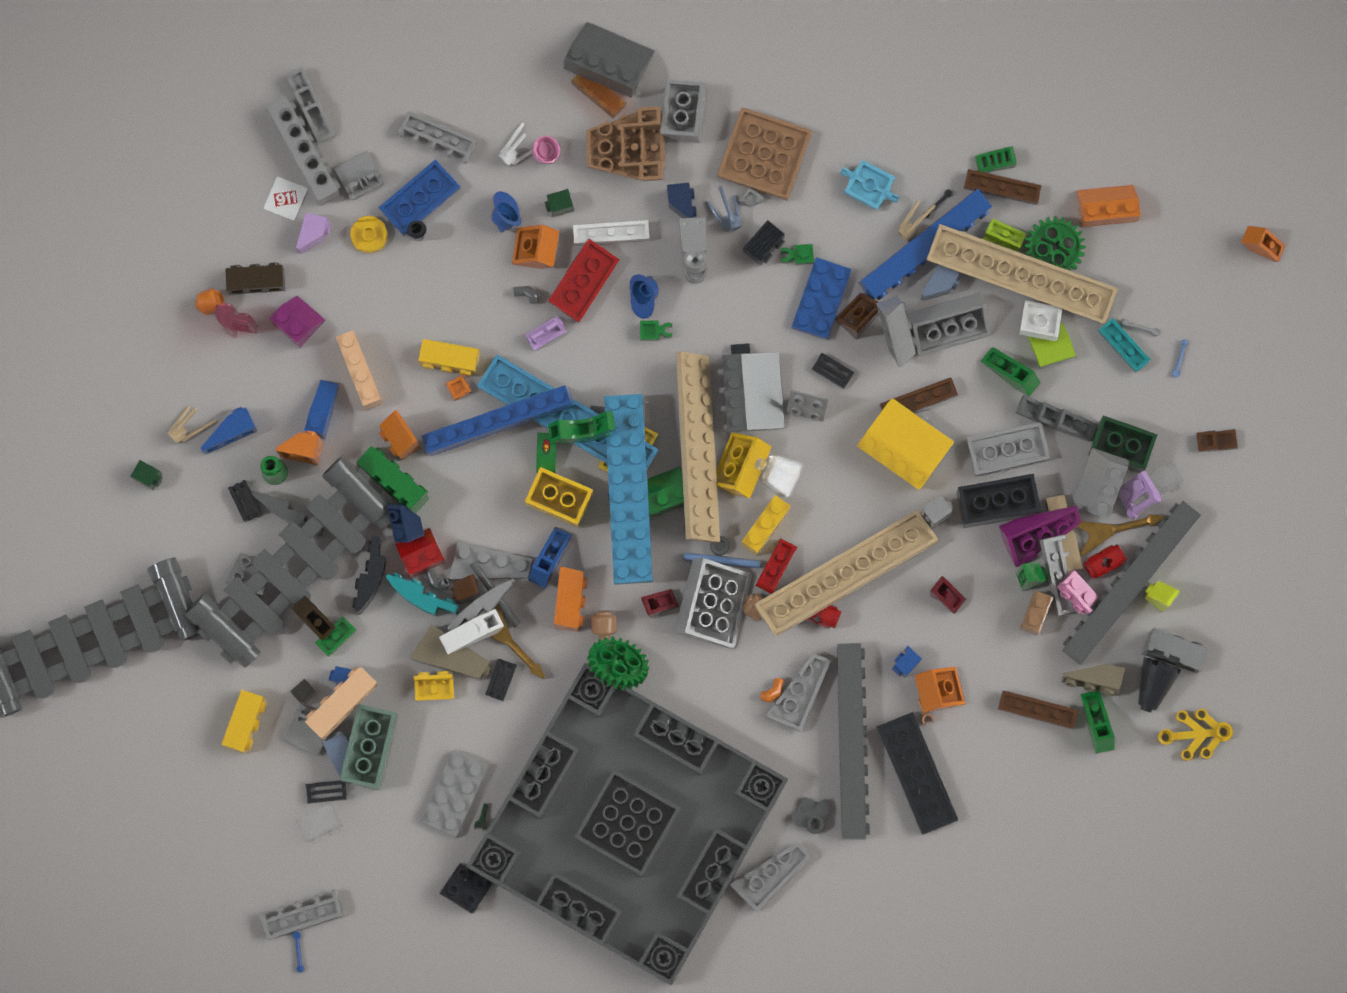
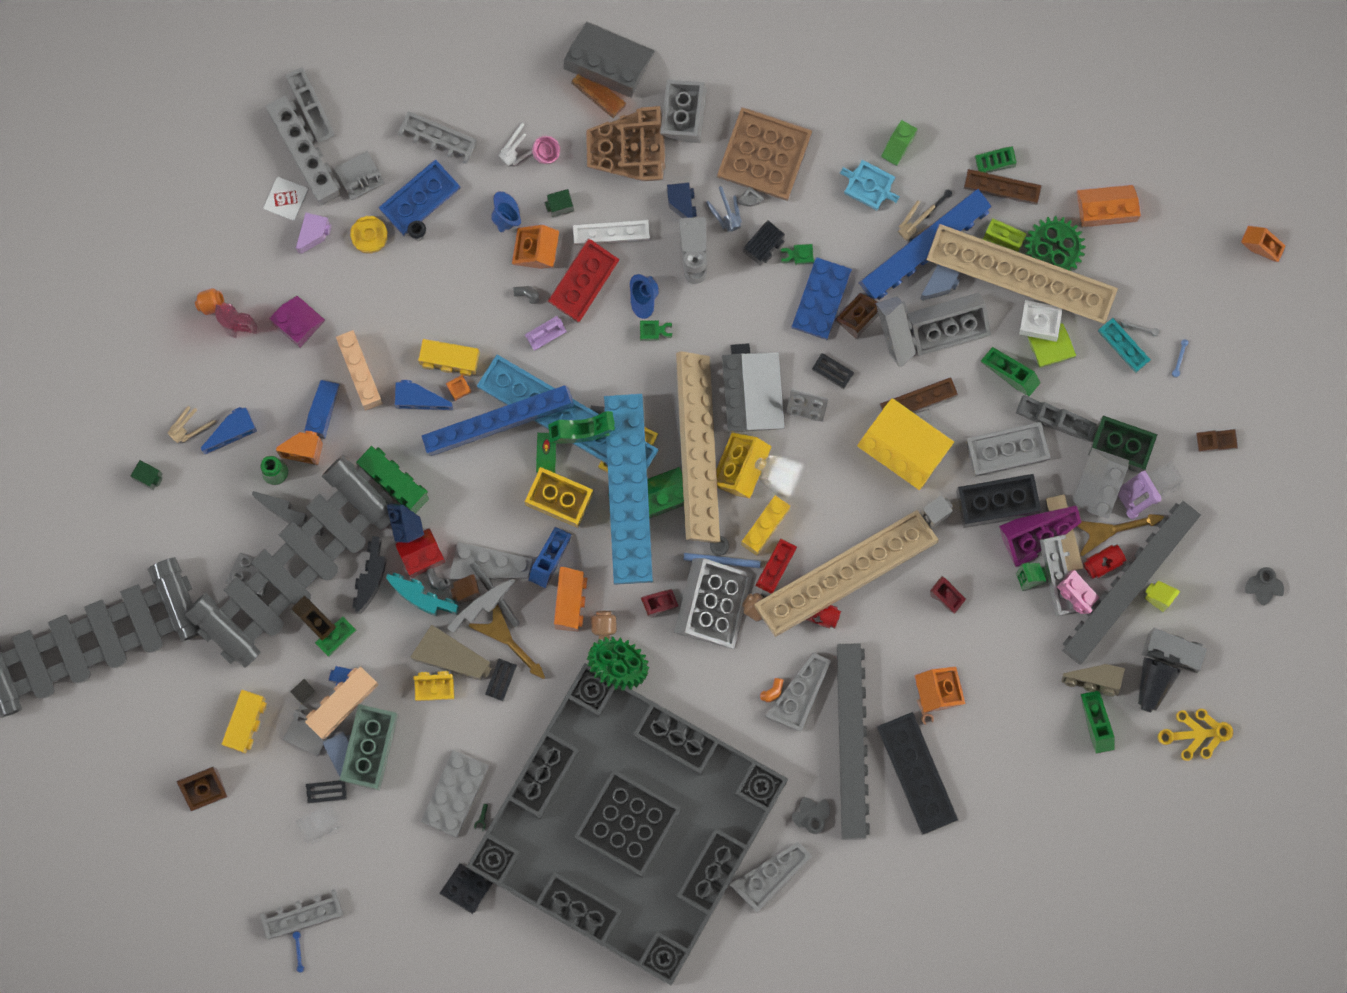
(202, 788): none -> reddish brown slope
(237, 486): black tile -> none
(255, 279): dark brown brick -> none
(399, 436): orange slope -> none
(413, 396): none -> blue slope
(472, 631): white slope -> none
(899, 142): none -> bright green slope
(906, 662): blue brick -> none
(1036, 613): medium nougat brick -> none
(1037, 709): reddish brown plate -> none
(1264, 588): none -> dark grey plate

